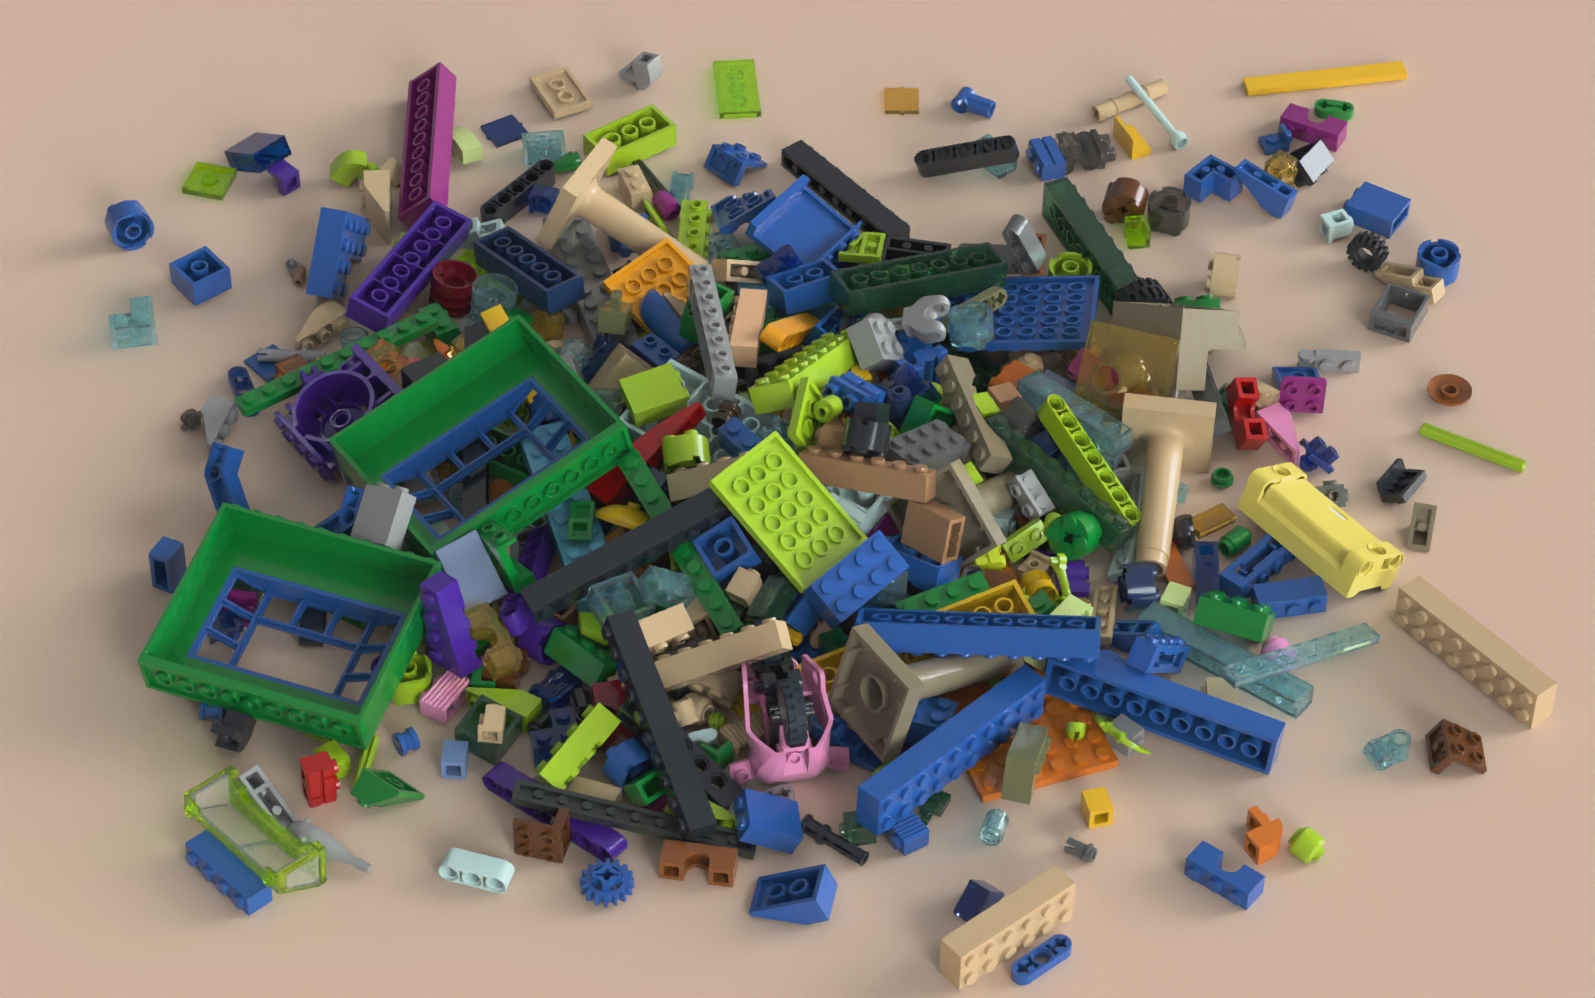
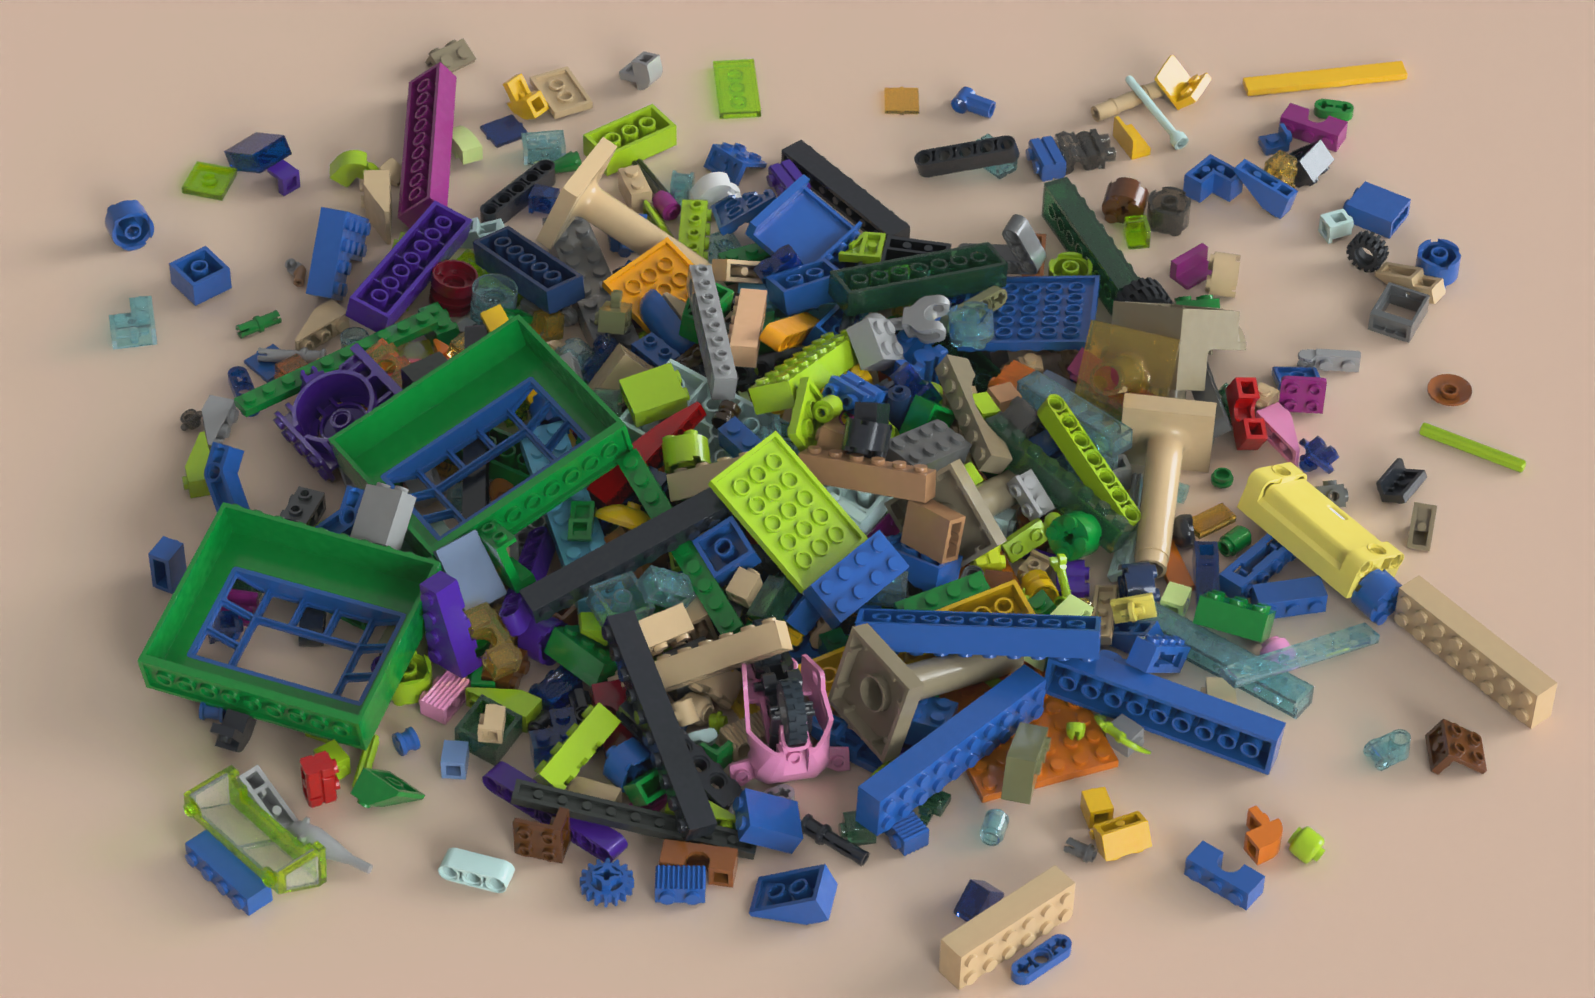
(194, 468): none -> lime slope
(258, 324): none -> green pin
(305, 506): none -> dark grey brick
(453, 56): none -> dark tan bracket
(522, 101): none -> yellow brick
(680, 884): none -> blue brick
(714, 188): none -> white brick
(783, 175): none -> dark purple brick
(1121, 836): none -> yellow brick
(1133, 608): none -> light yellow hips
(1178, 85): none -> bracket
(1190, 267): none -> magenta panel
(1377, 595): none -> blue brick

